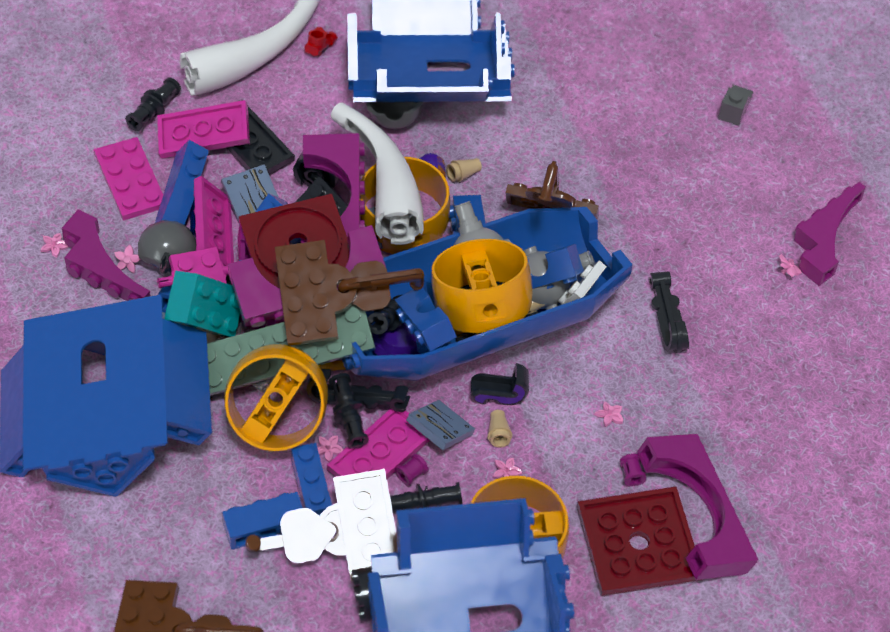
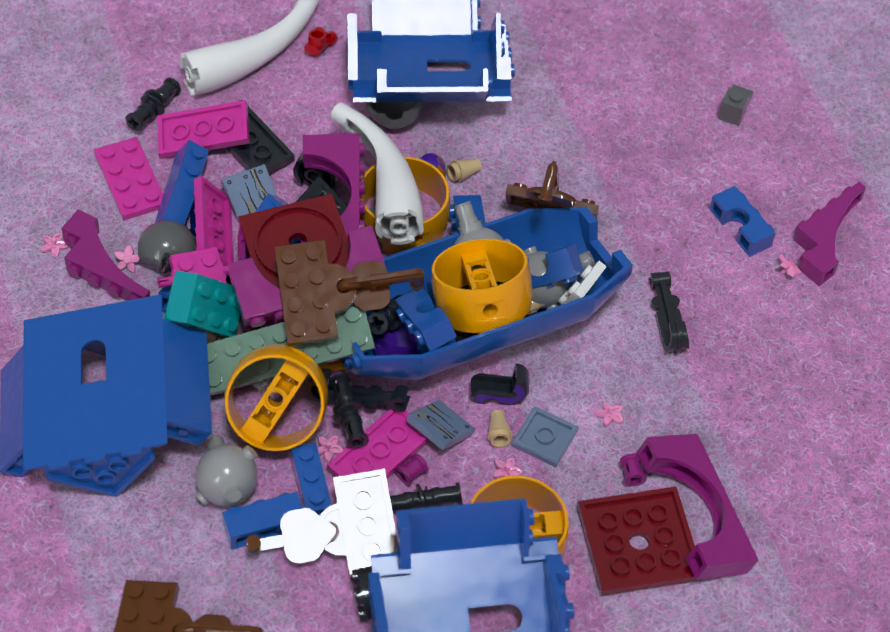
(226, 473): none -> light grey piece
(545, 436): none -> sand blue tile
(733, 206): none -> blue arch

